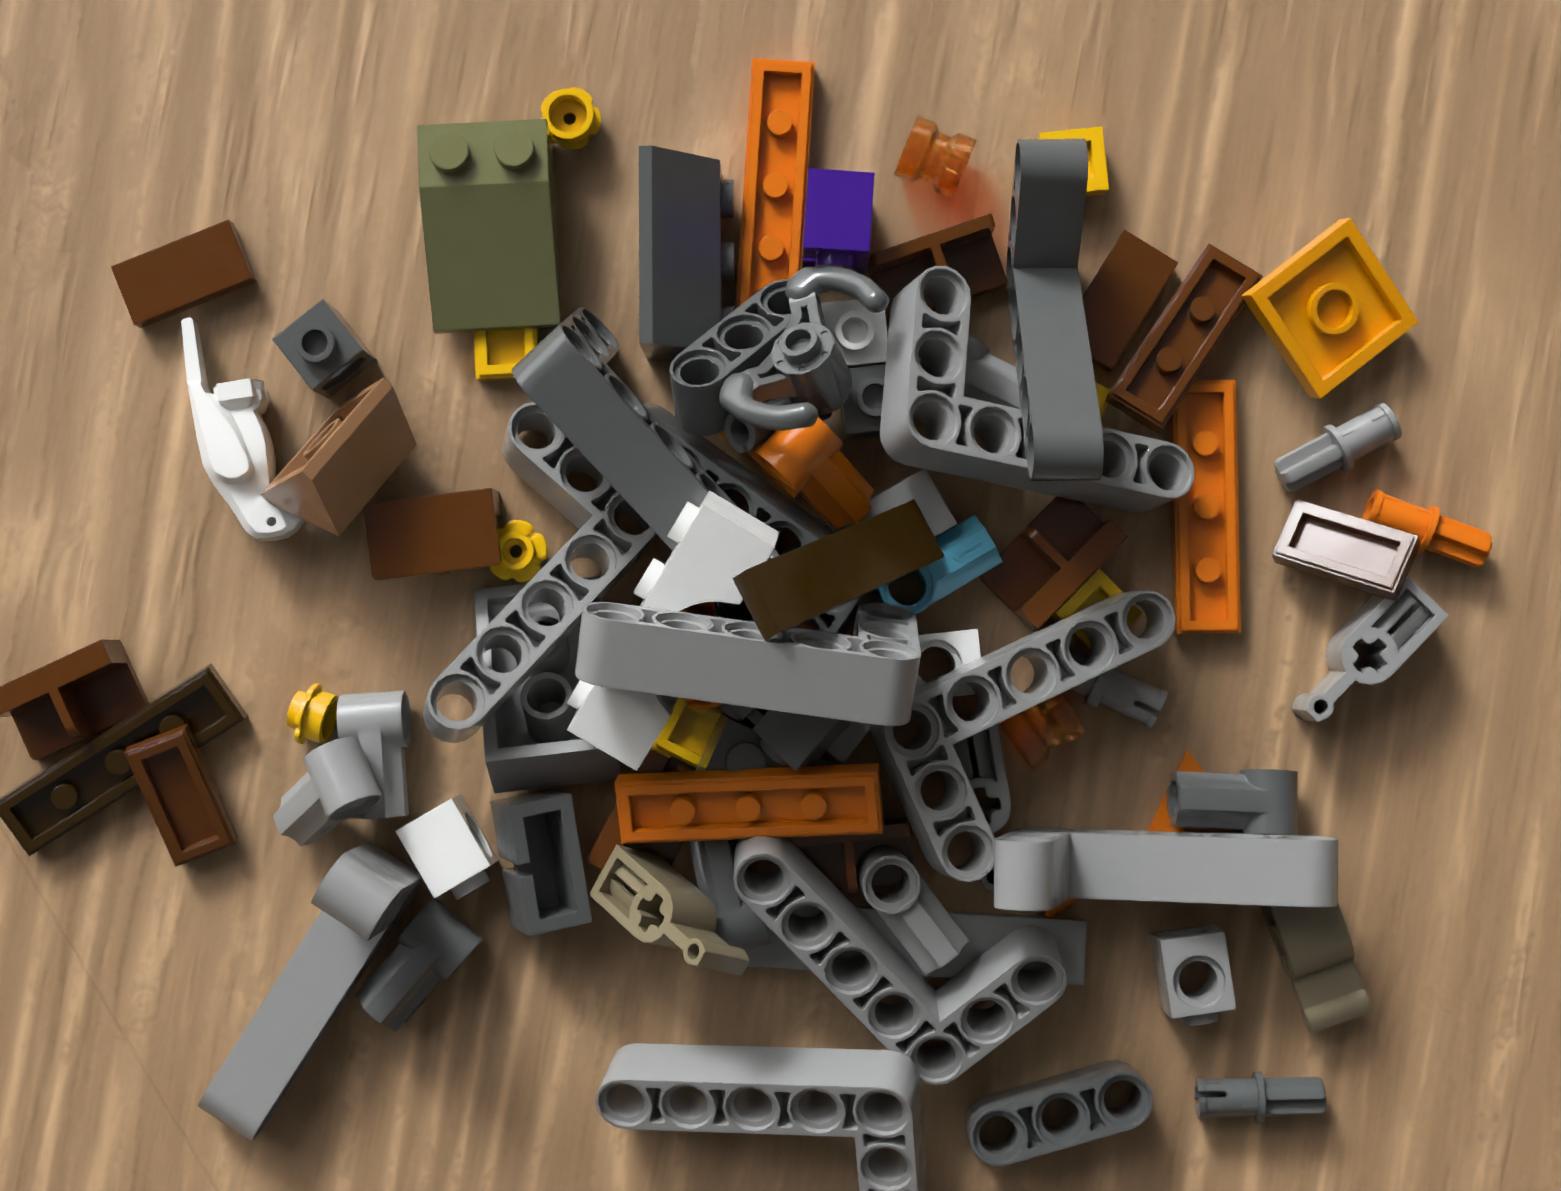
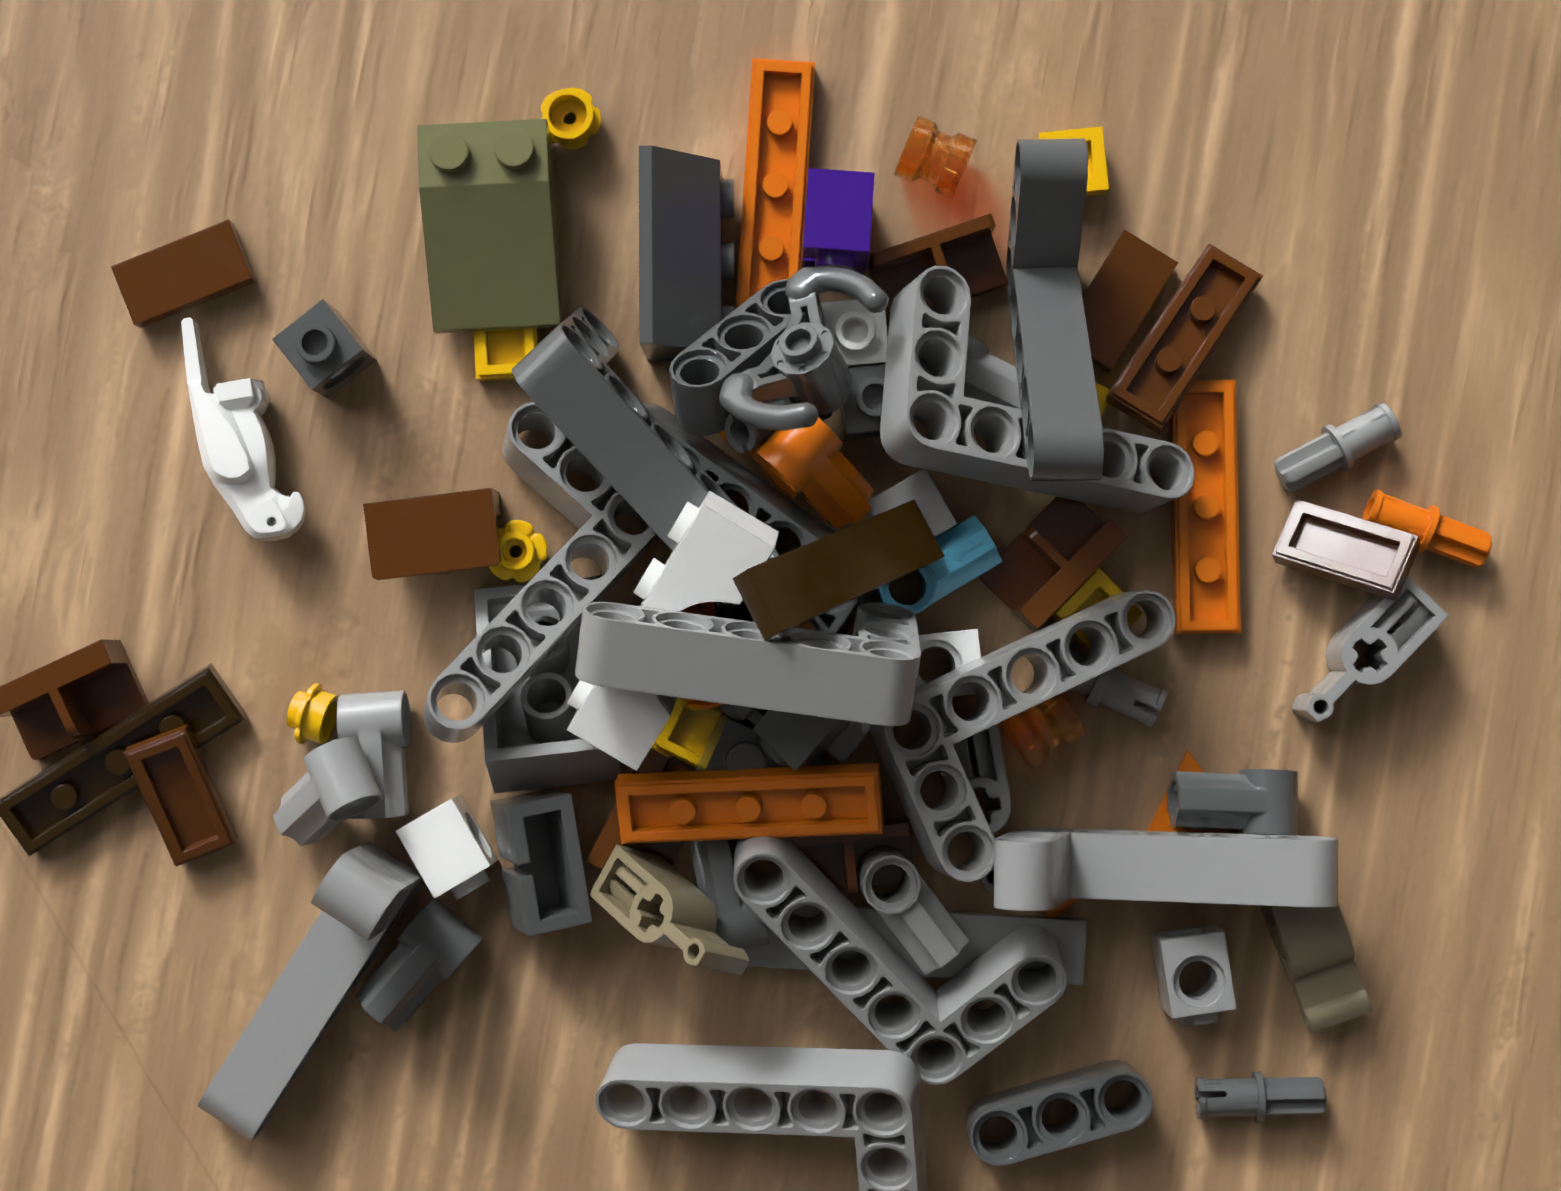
(345, 460): medium nougat slope -> none
(1330, 308): light orange plate -> none

